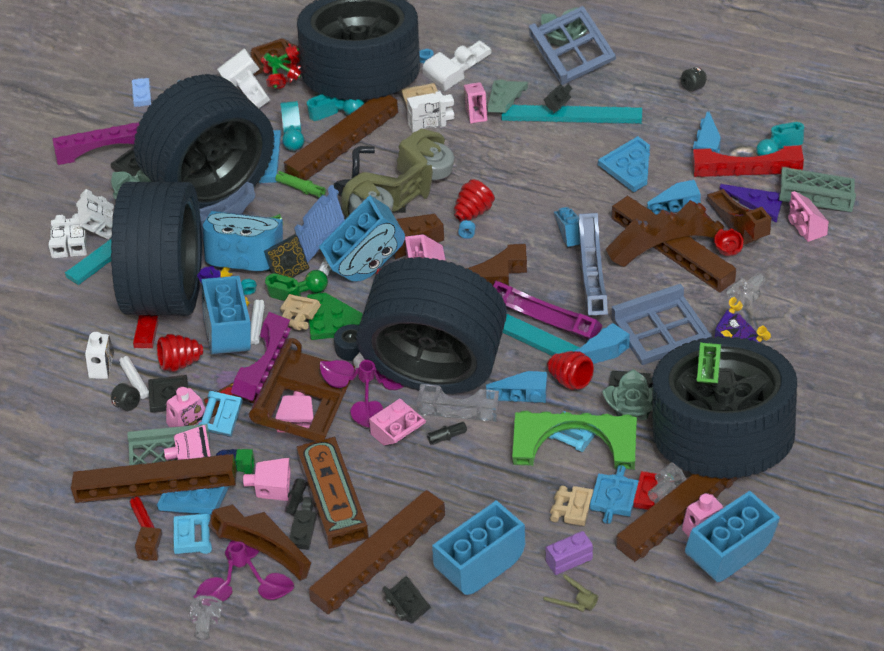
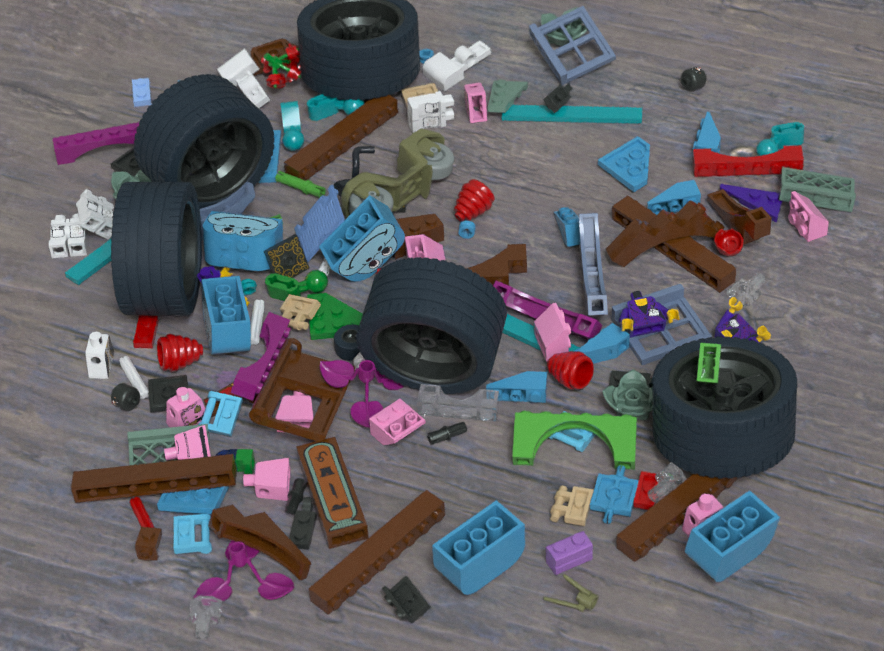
(552, 332): none -> bright pink slope
(645, 315): none -> torso

